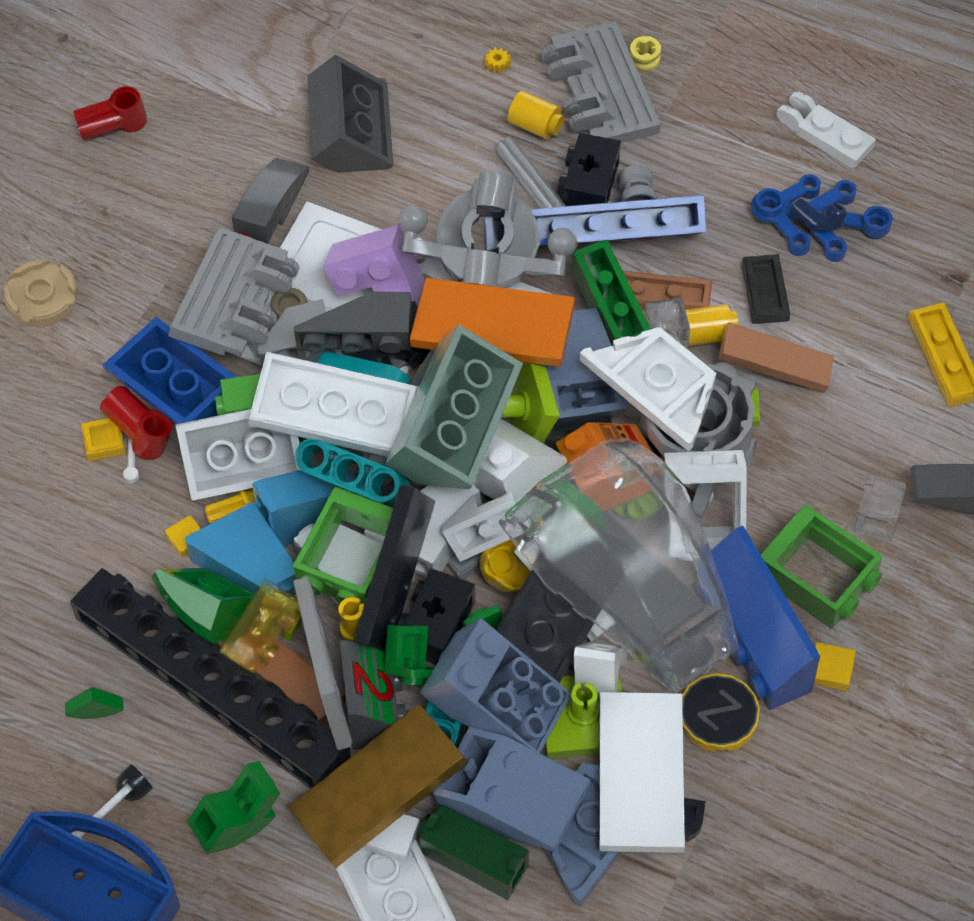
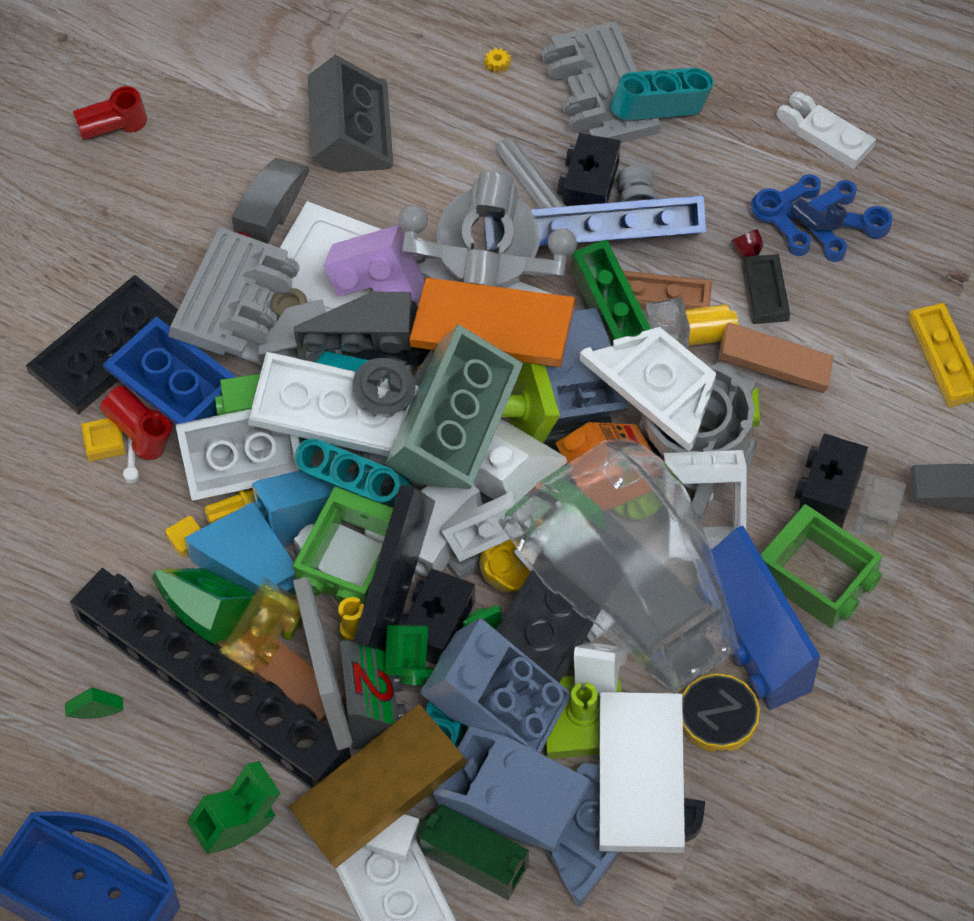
(40, 293): tan tile -> none
(75, 361): none -> black tile
(130, 786): black hinge -> none
(373, 374): none -> dark grey gear
(535, 115): yellow brick -> none
(643, 45): light yellow bush -> none
(661, 93): none -> teal beam
(748, 244): none -> dark red hinge
(832, 477): none -> black brick
(834, 666): yellow tile -> none

